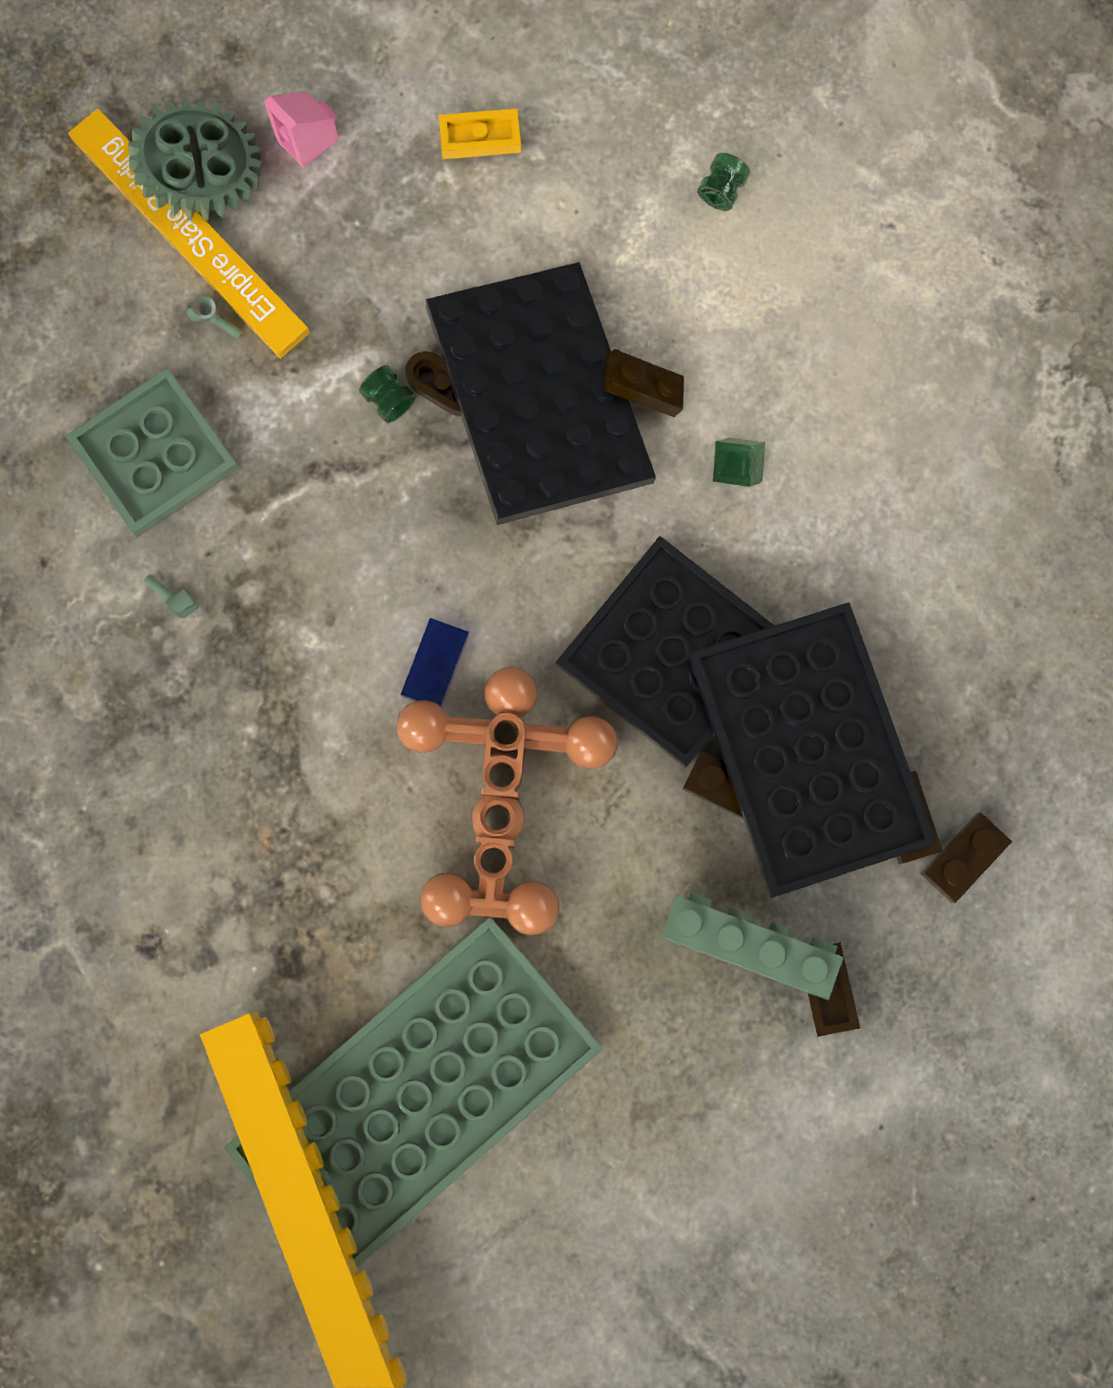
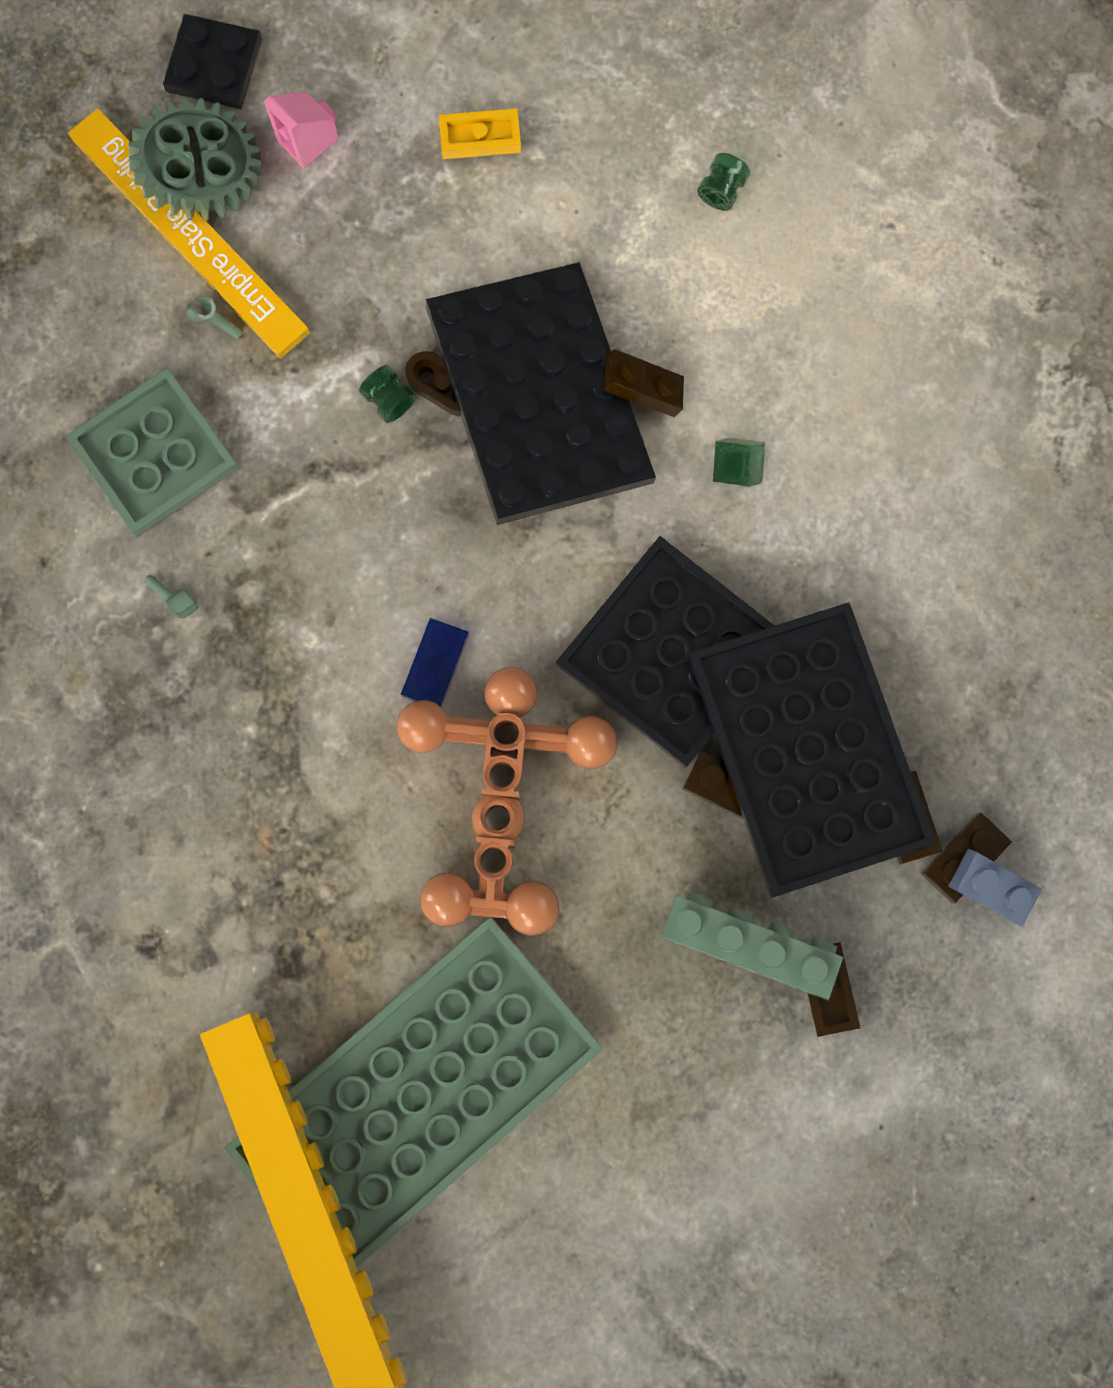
(212, 61): none -> black plate
(995, 887): none -> sand blue plate

